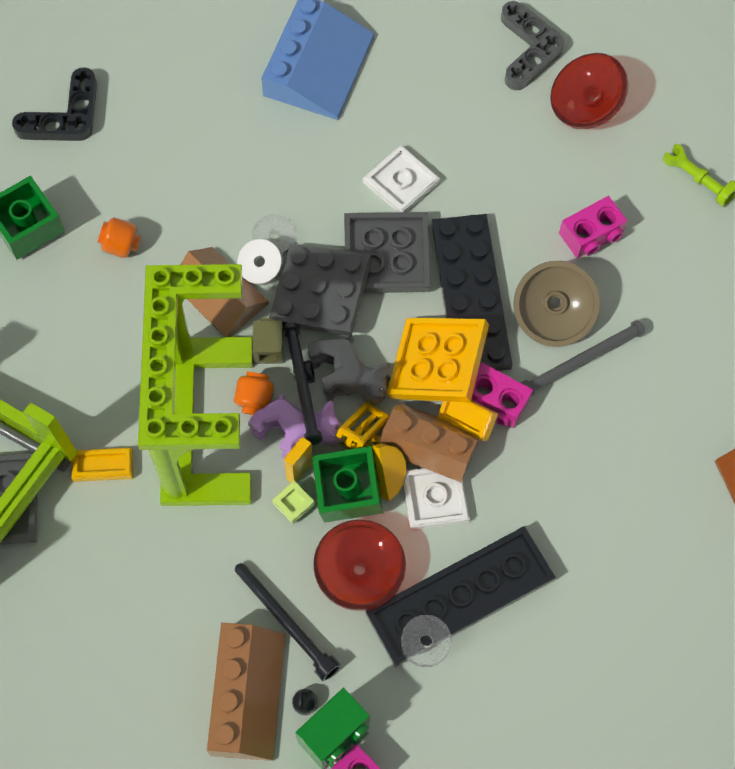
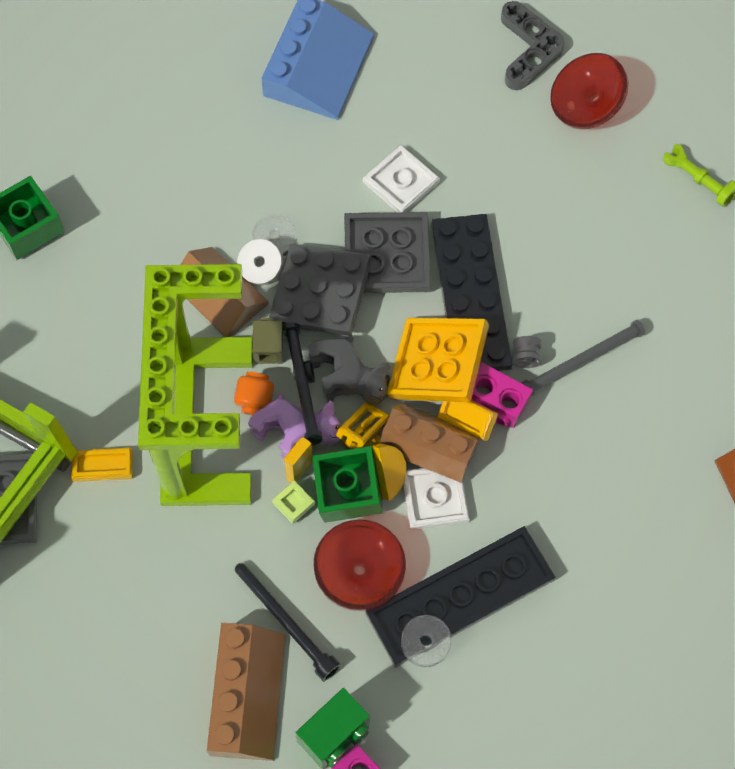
(73, 116): black beam -> none
(118, 237): orange head -> none
(311, 702): black hinge -> none
(527, 352): none -> flat silver wheel
(577, 307): dark tan dish -> none
(589, 223): dark pink brick -> none

